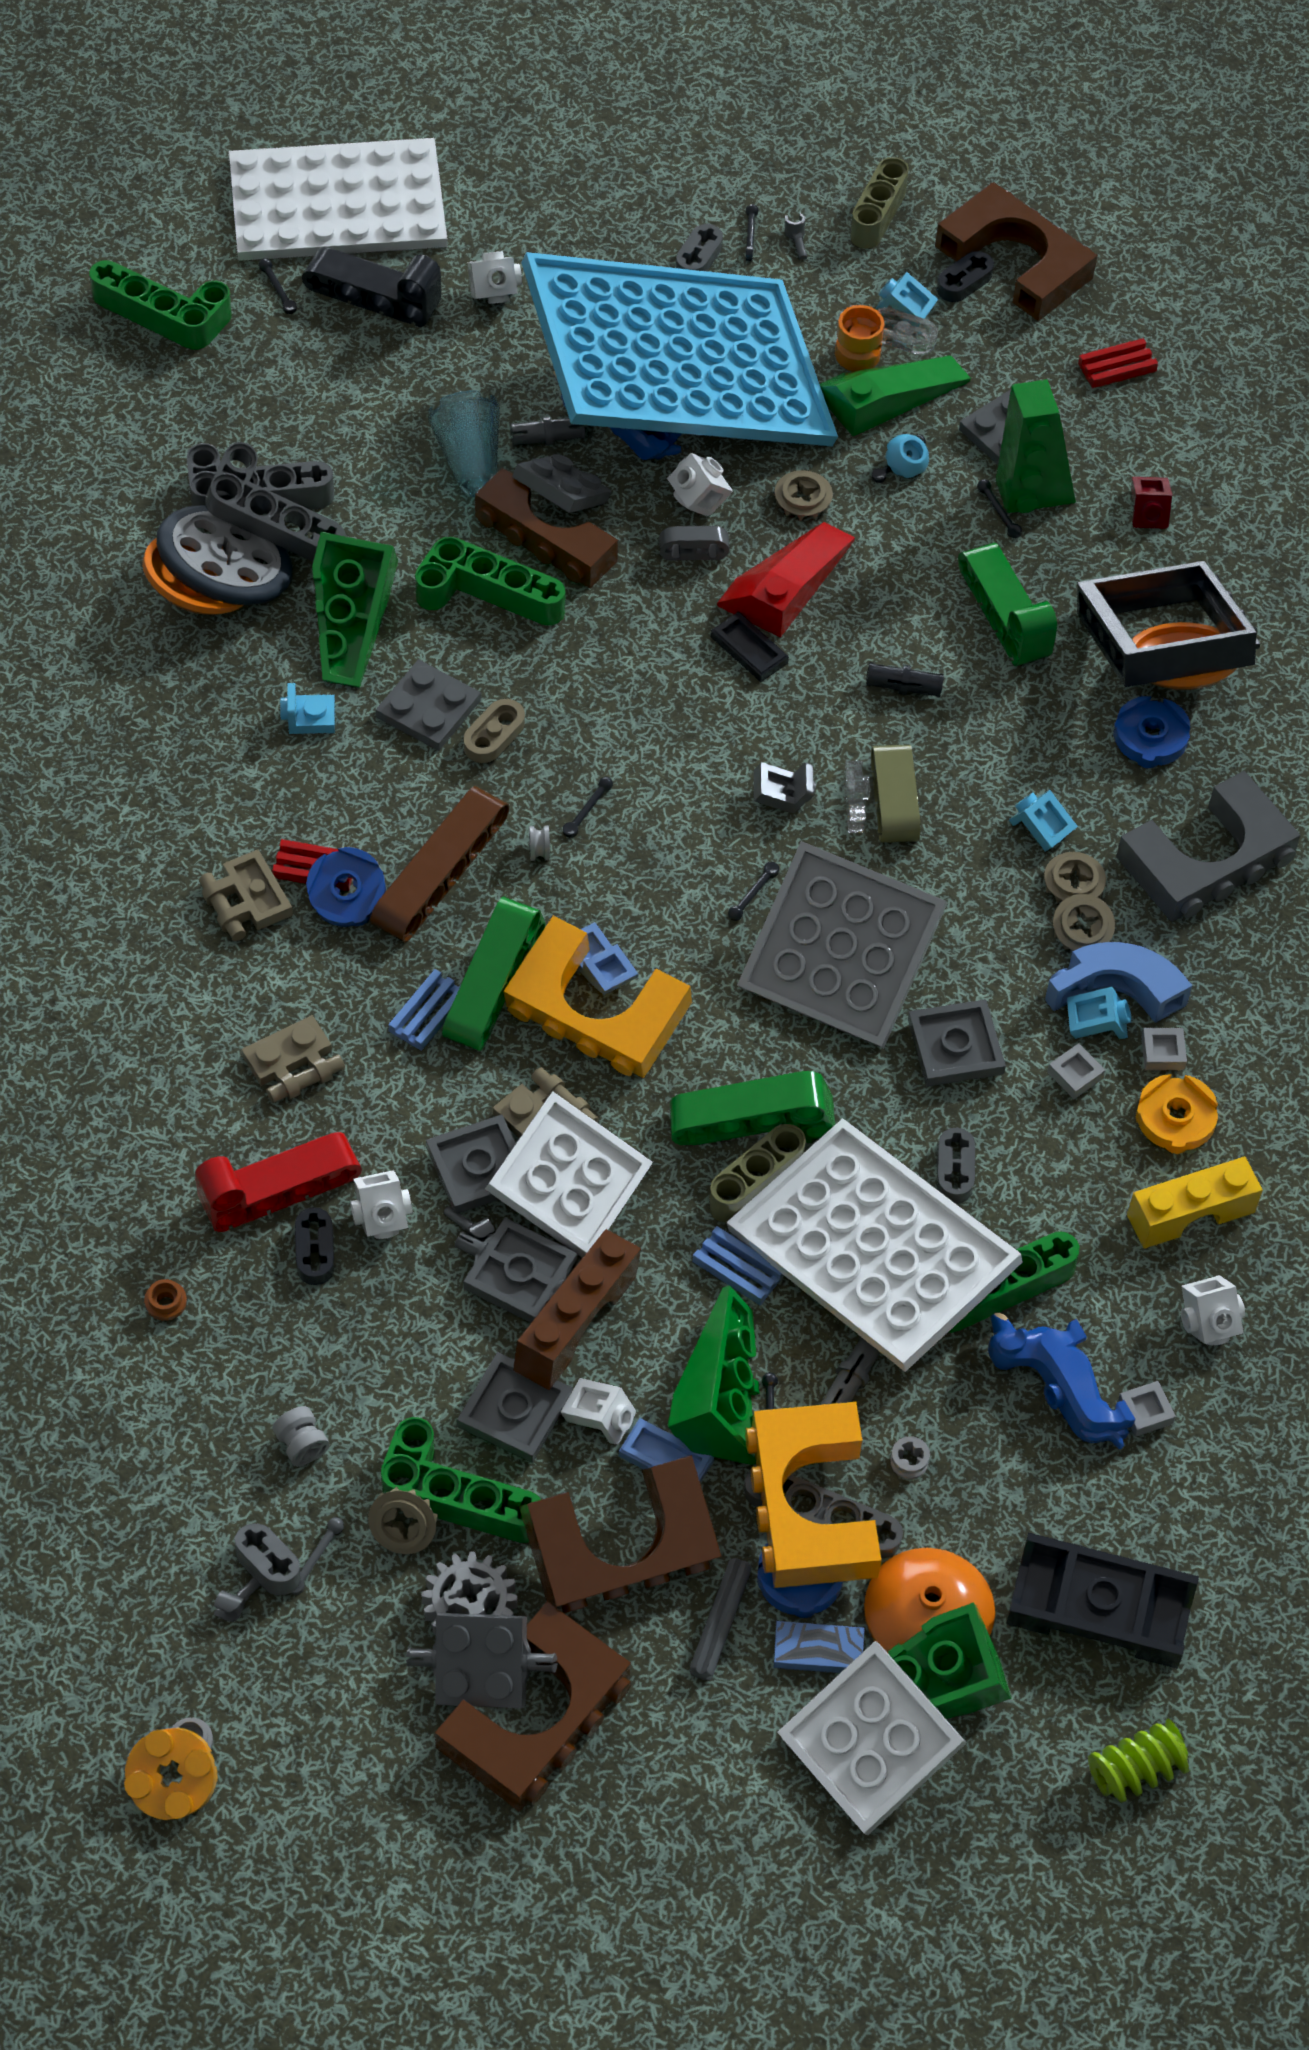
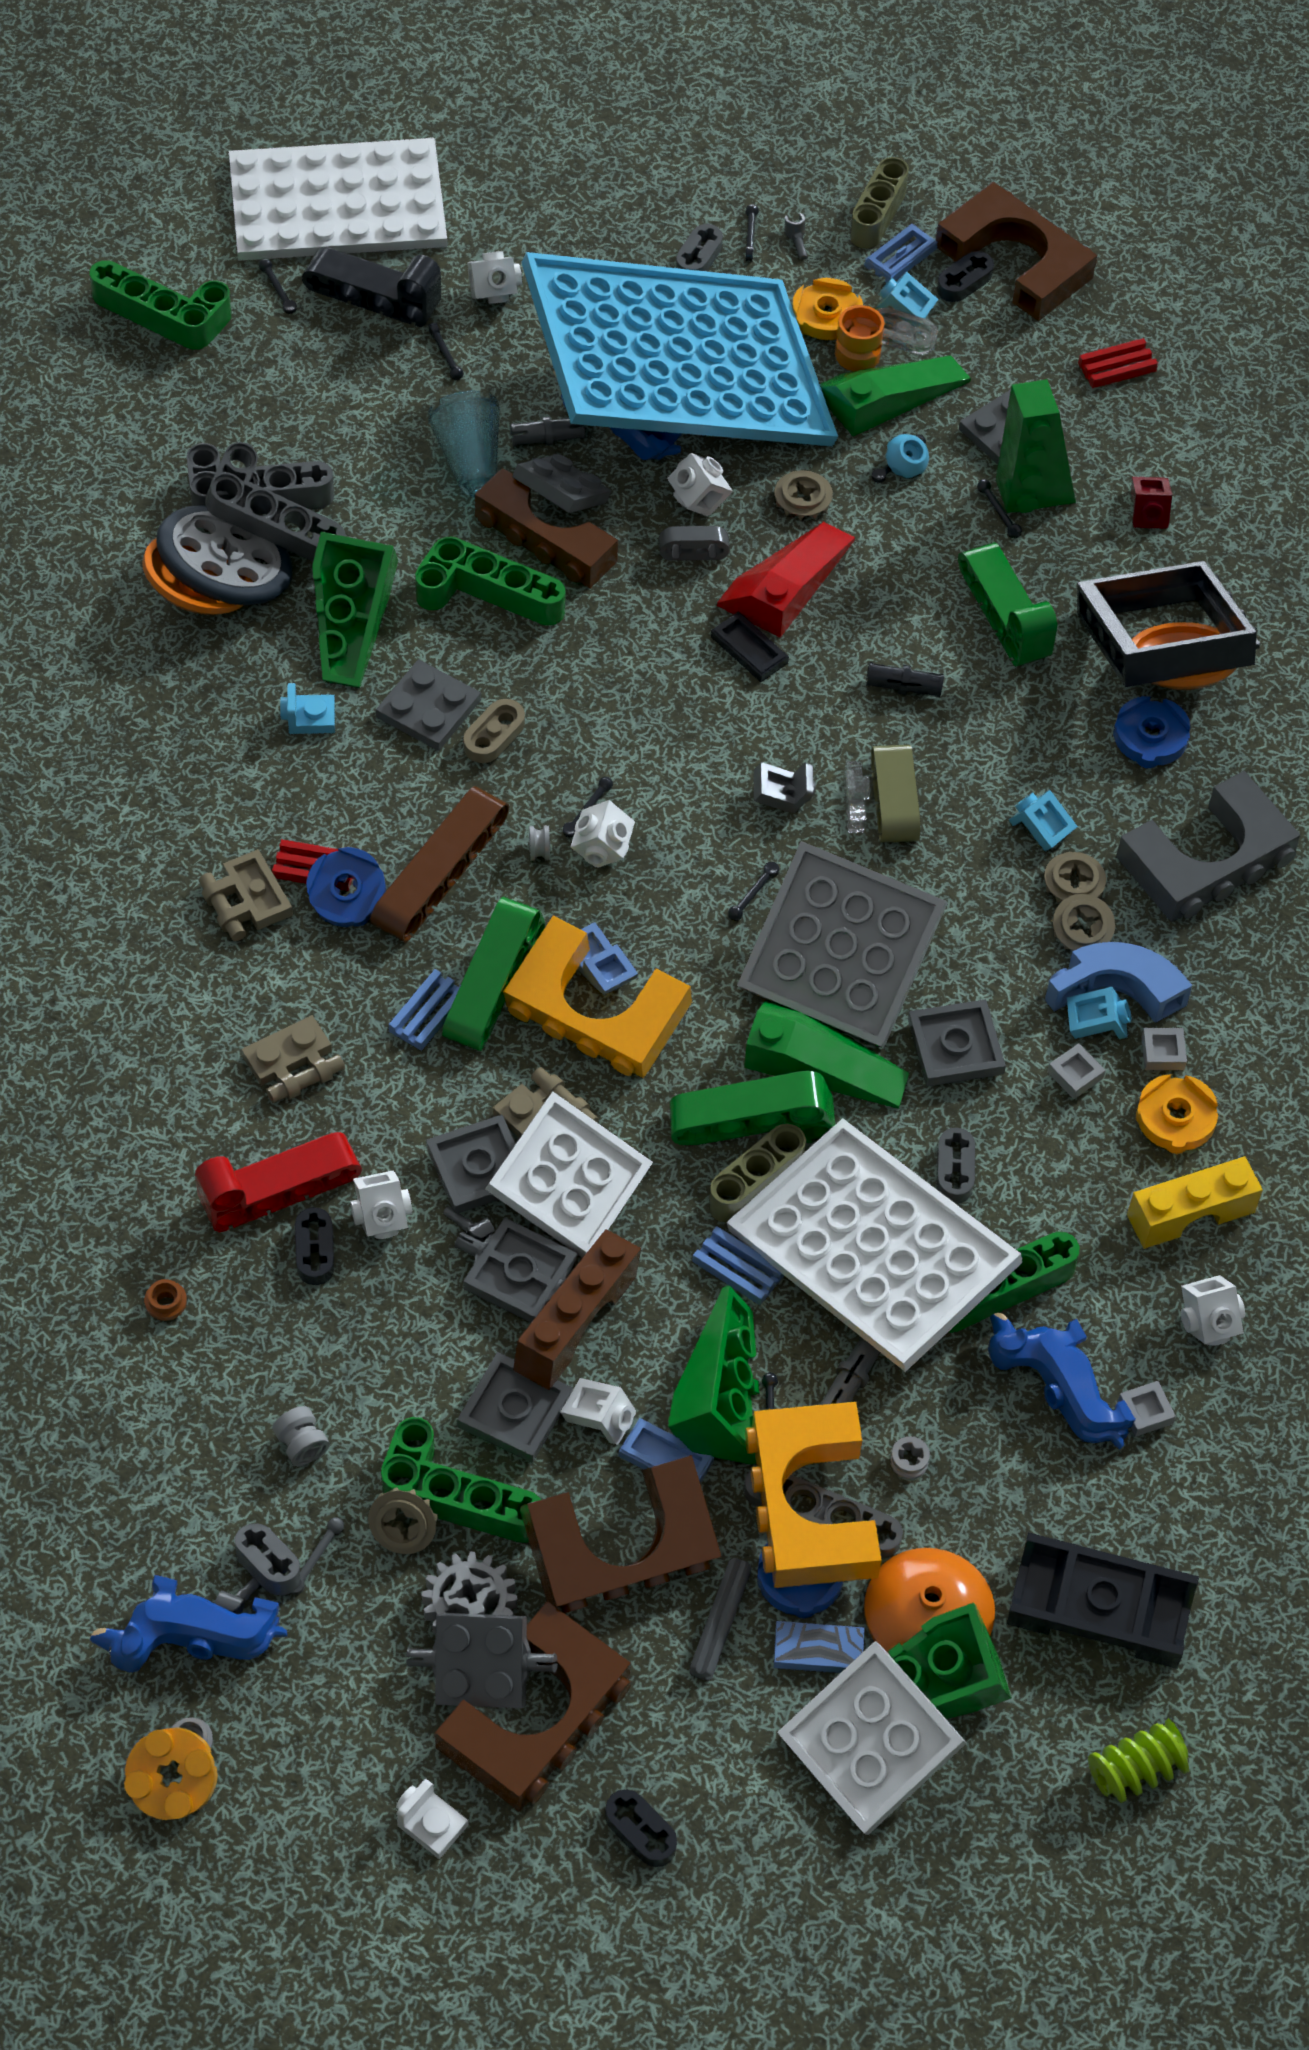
(191, 1624): none -> blue animal
(429, 1819): none -> white bracket
(456, 372): none -> black hinge
(602, 834): none -> white brick
(633, 1835): none -> black beam
(794, 1042): none -> green wedge
(811, 301): none -> light orange plate
(901, 261): none -> medium blue tile

